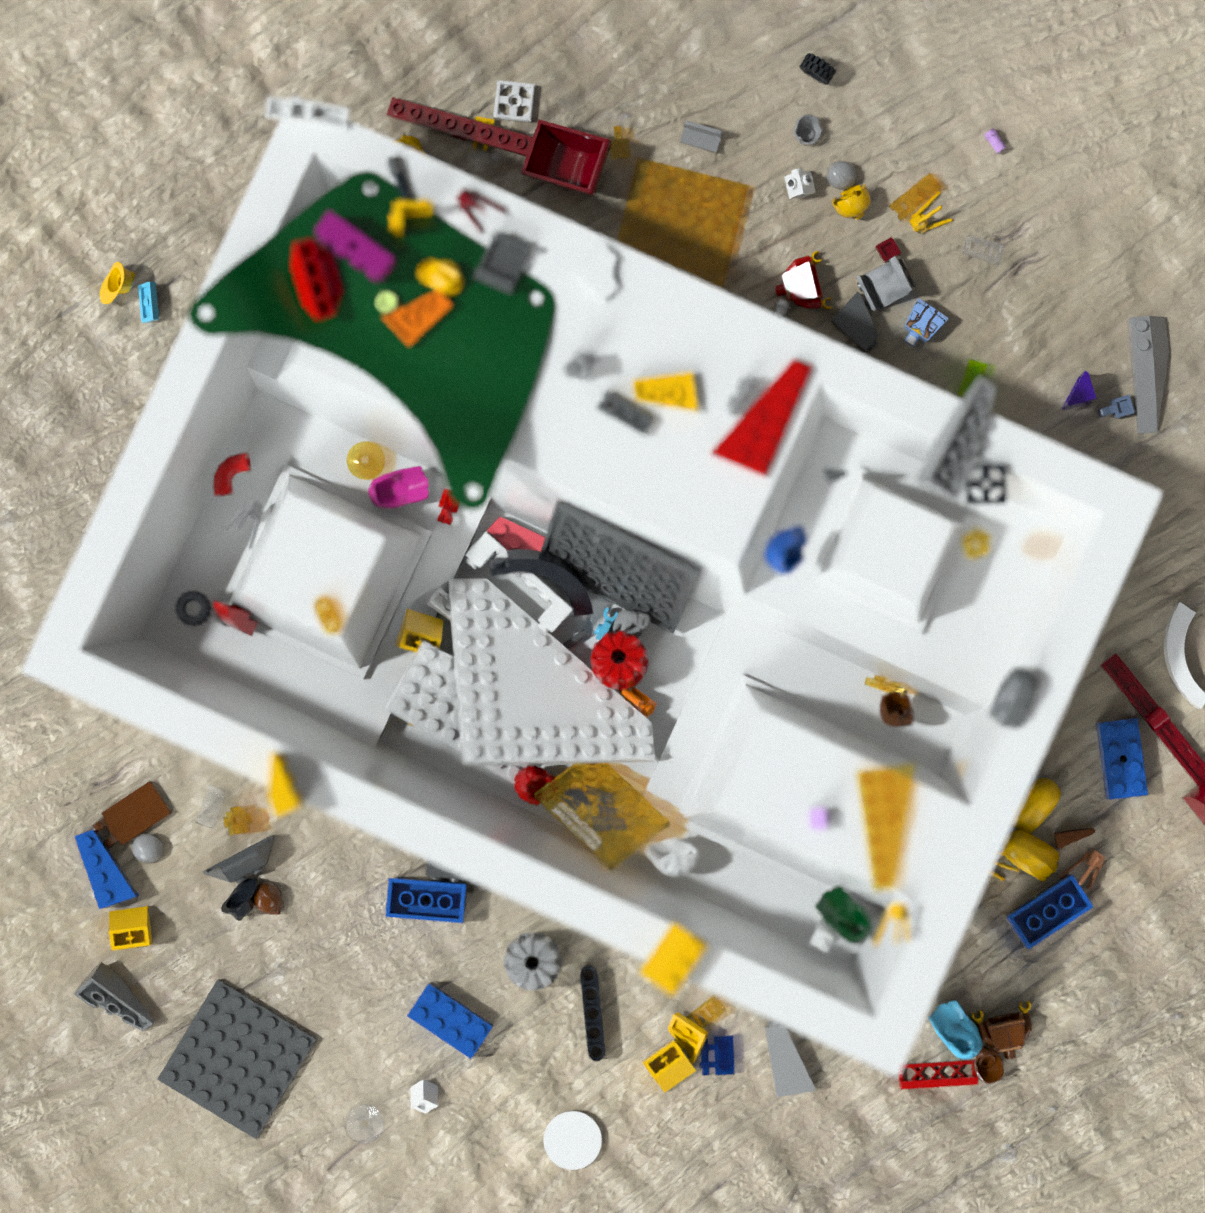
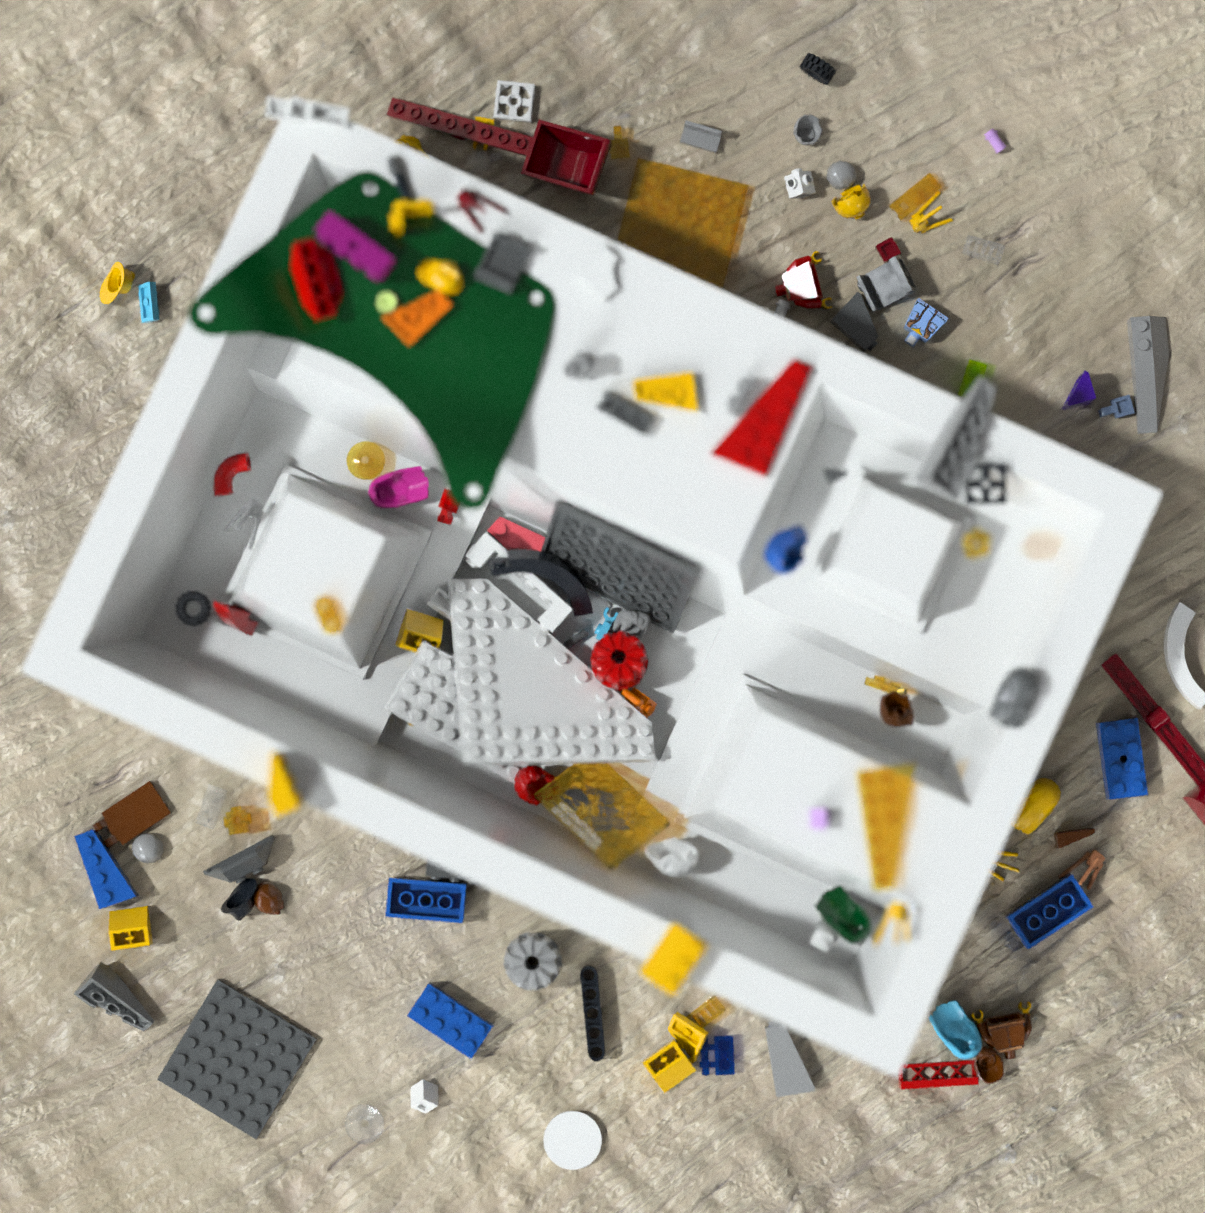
(1031, 854): yellow hair -> none

